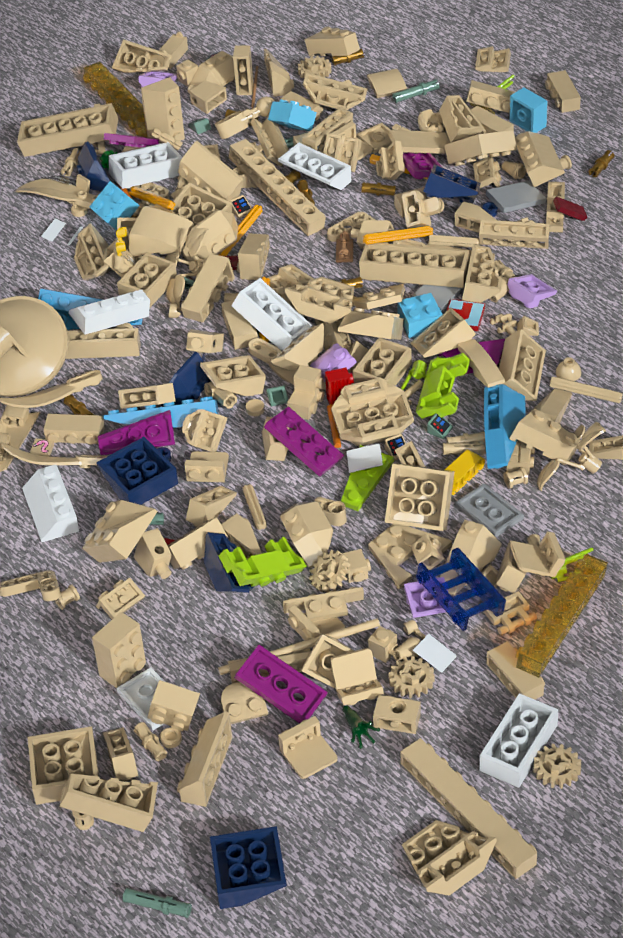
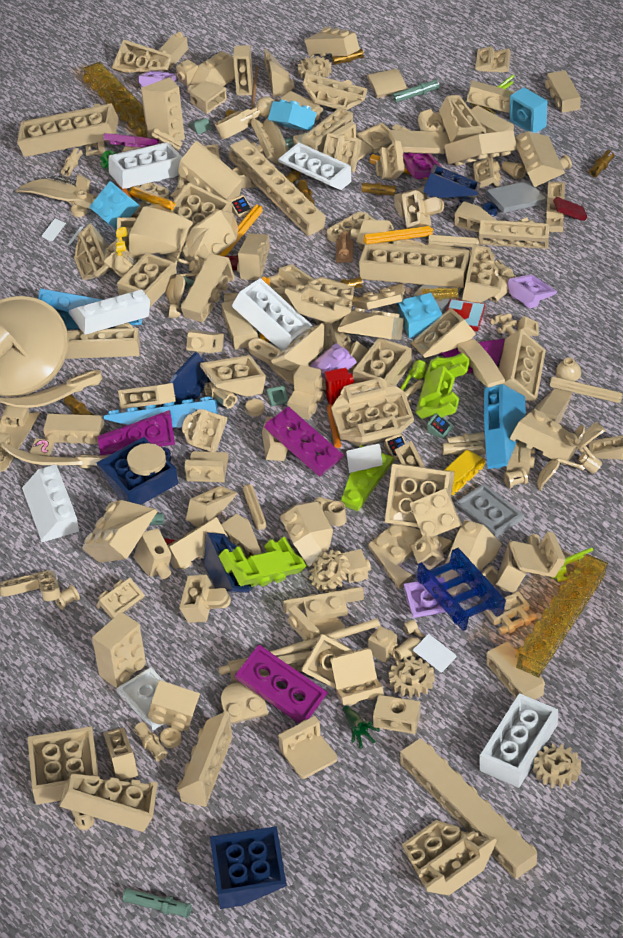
(91, 168): dark blue wedge -> none
(146, 459): none -> tan tile
(200, 597): none -> tan brick
(435, 513): none -> tan plate
(442, 293): none -> clear yellow pin

